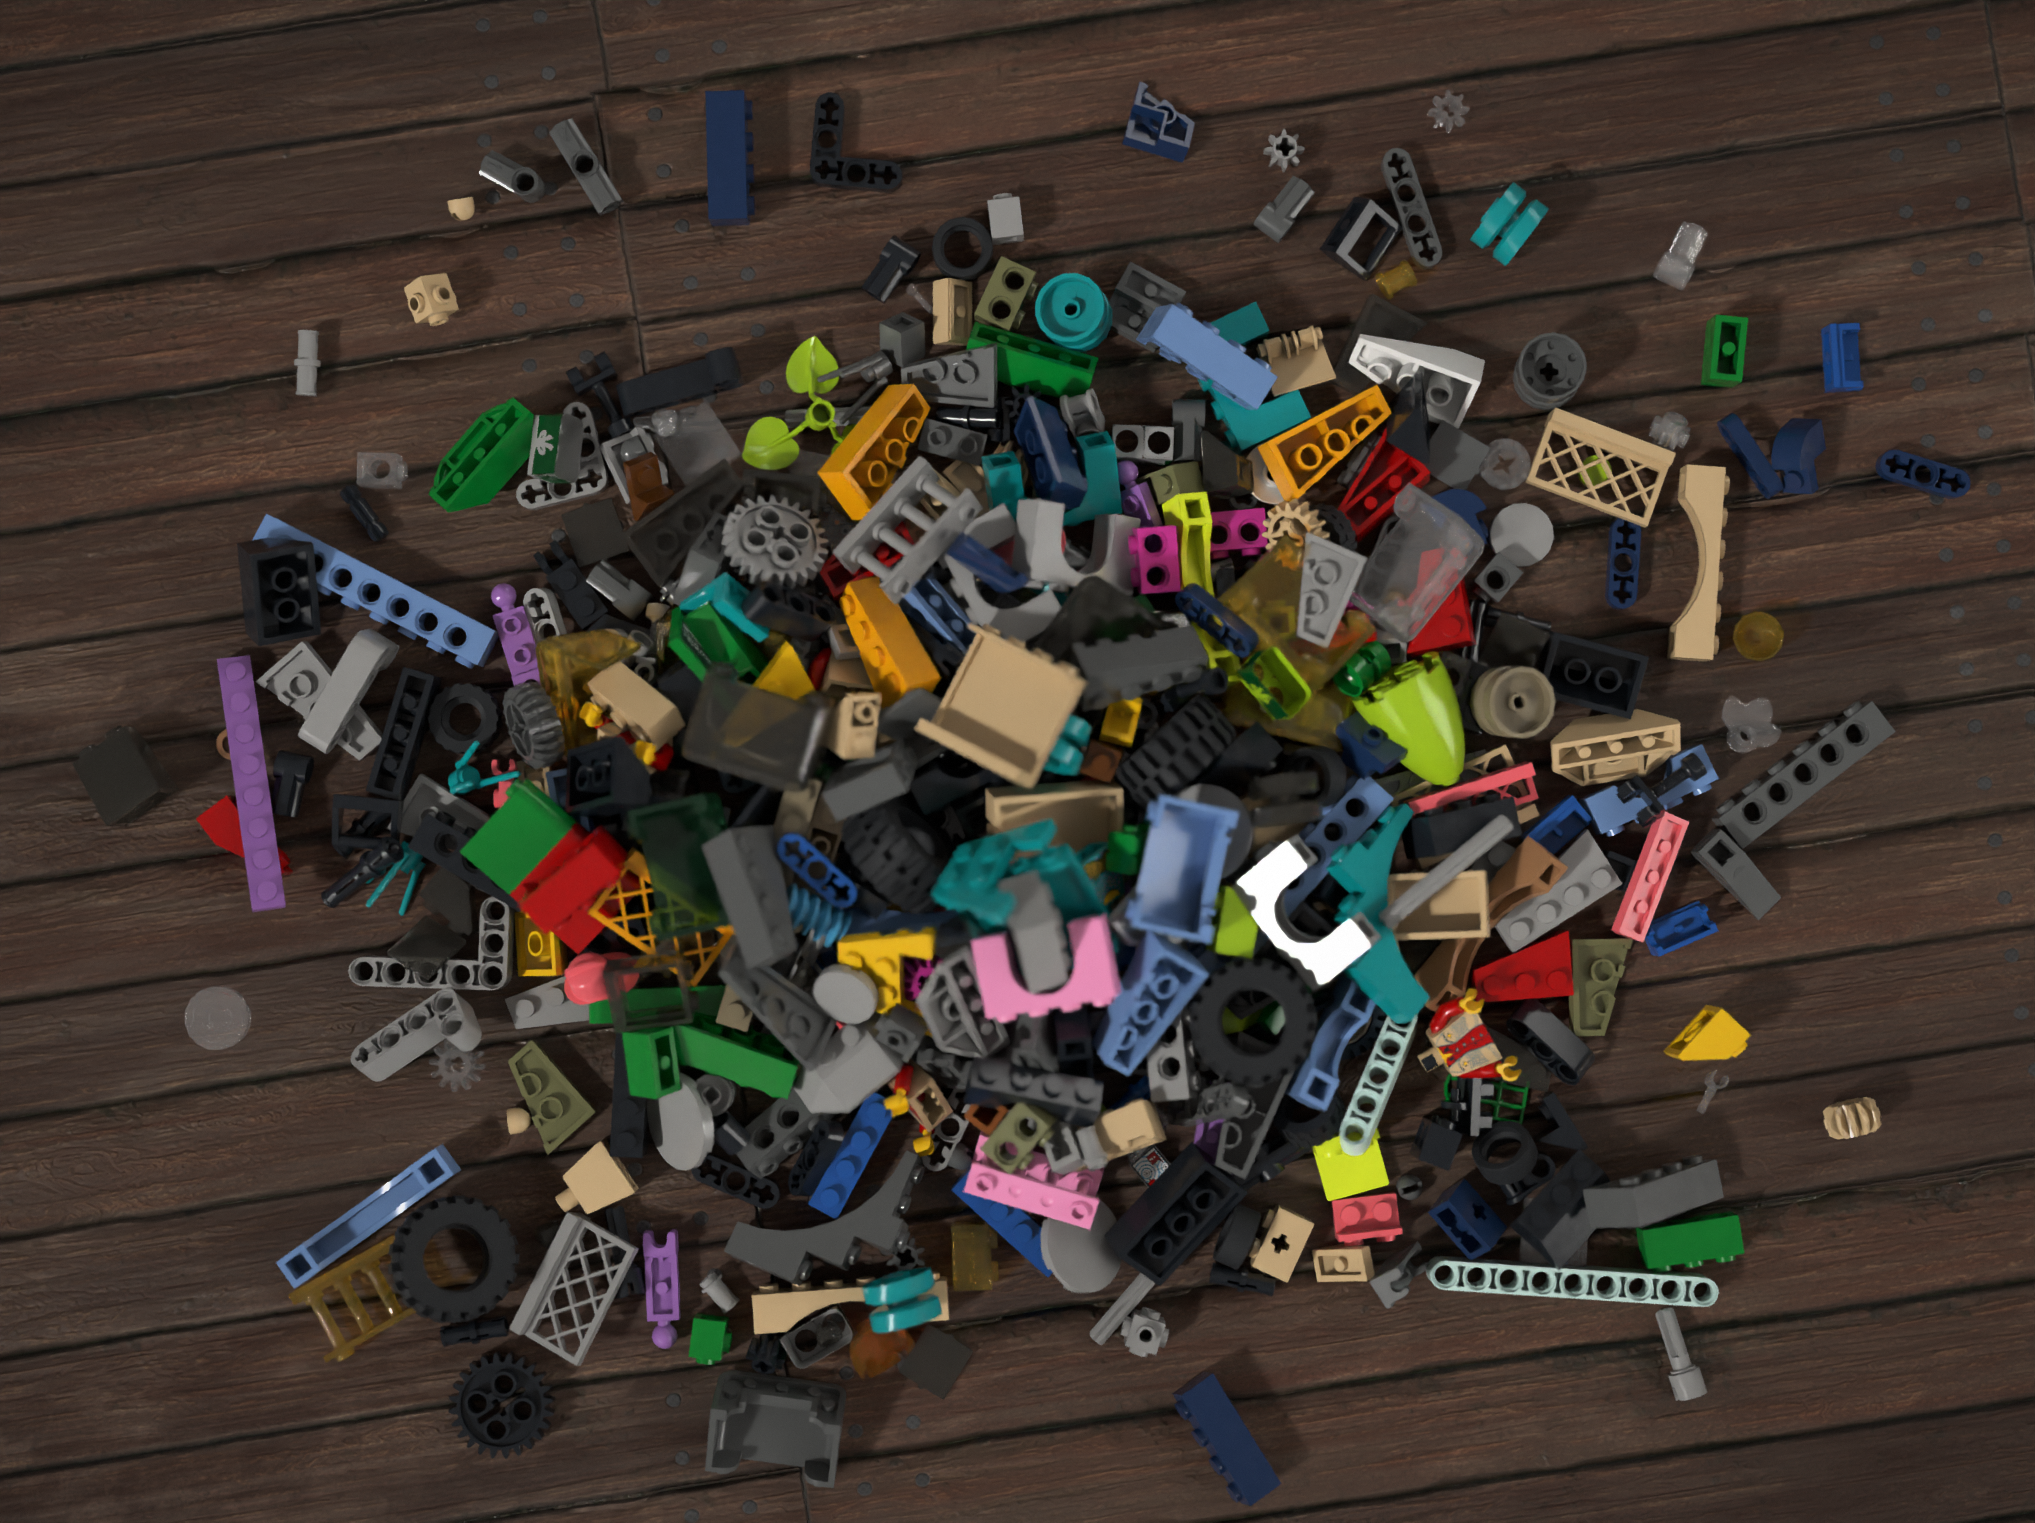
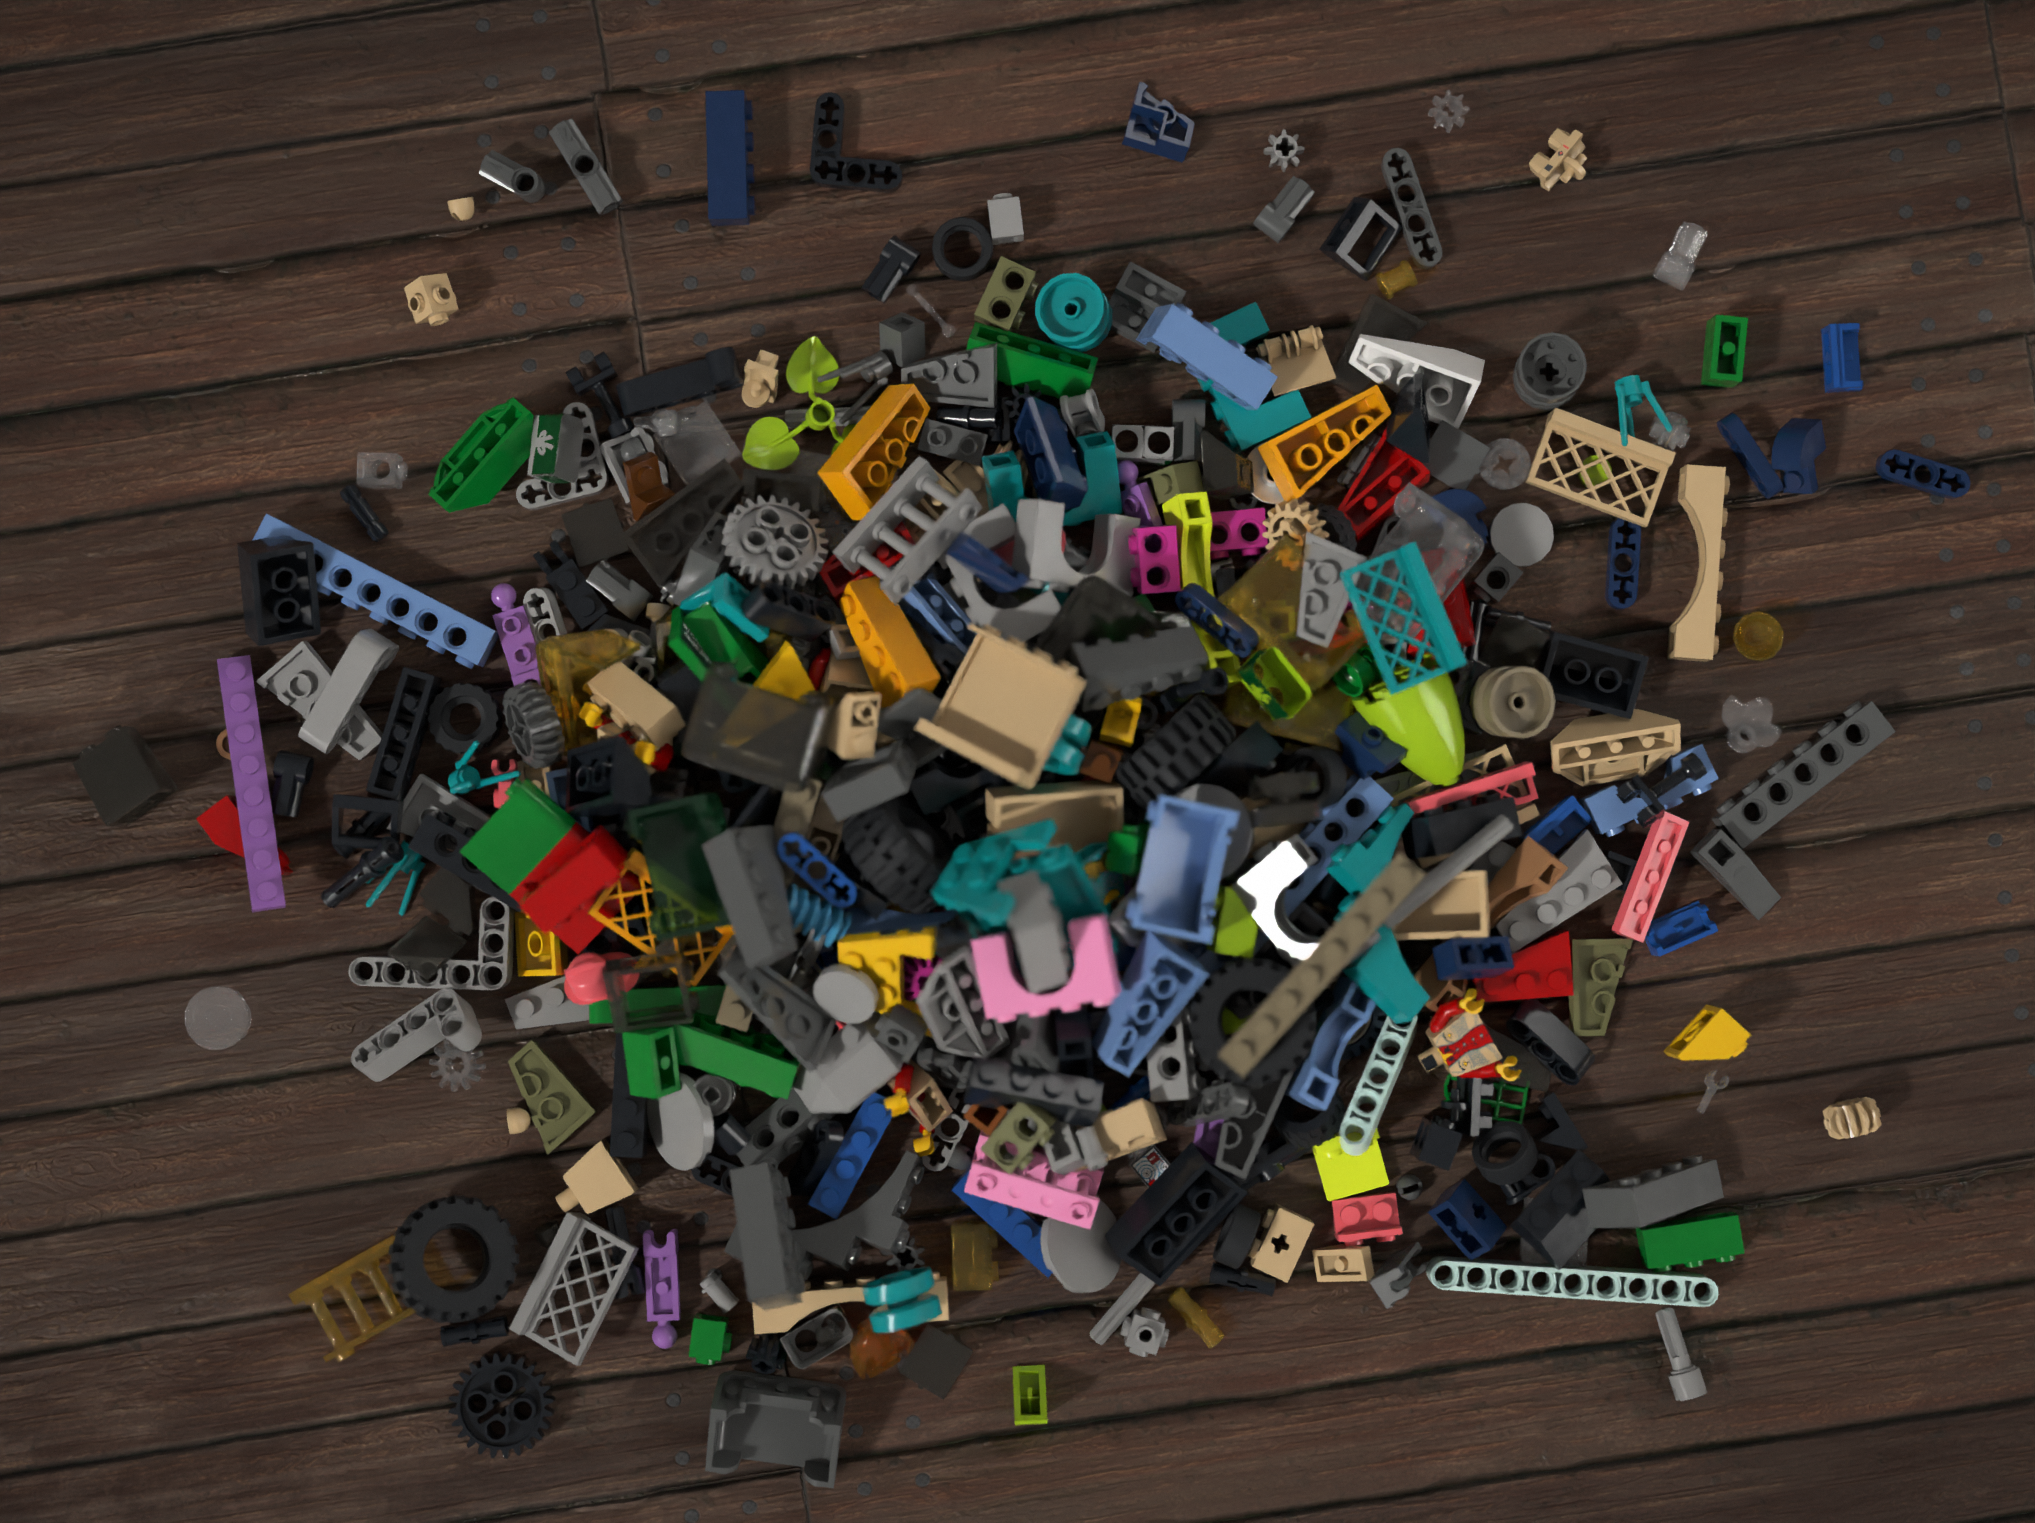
(307, 362): light grey pin -> none
(368, 1216): medium blue arch -> none
(760, 380): none -> tan hips
(767, 1236): none -> dark grey brick
(952, 311): tan slope -> none
(1029, 1394): none -> lime slope
(1195, 1317): none -> clear yellow pin
(1226, 1439): dark blue brick -> none
(1321, 964): none -> dark tan brick
(1429, 614): none -> teal fence
(1473, 958): none -> dark blue brick
(1508, 223): teal wheel -> none
(1564, 164): none -> tan hips
(1630, 394): none -> teal plant

